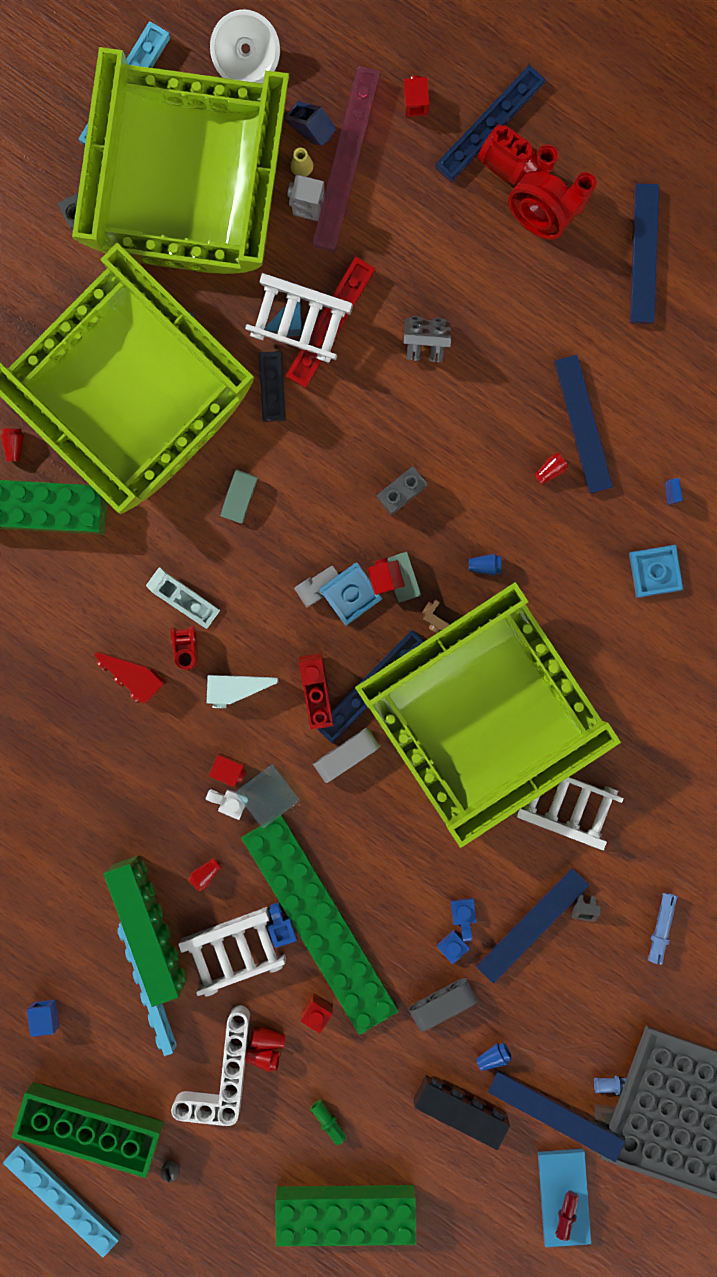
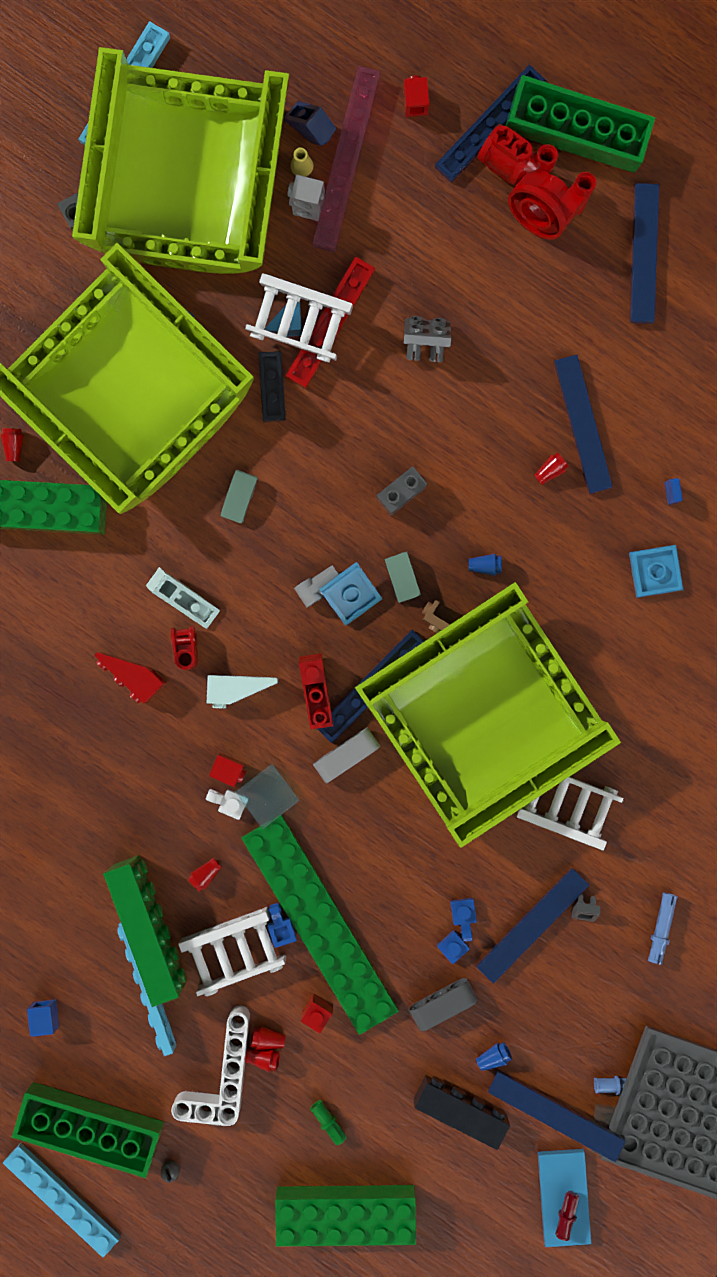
(230, 35): white dish -> none
(385, 576): red brick -> none
(580, 124): none -> green brick

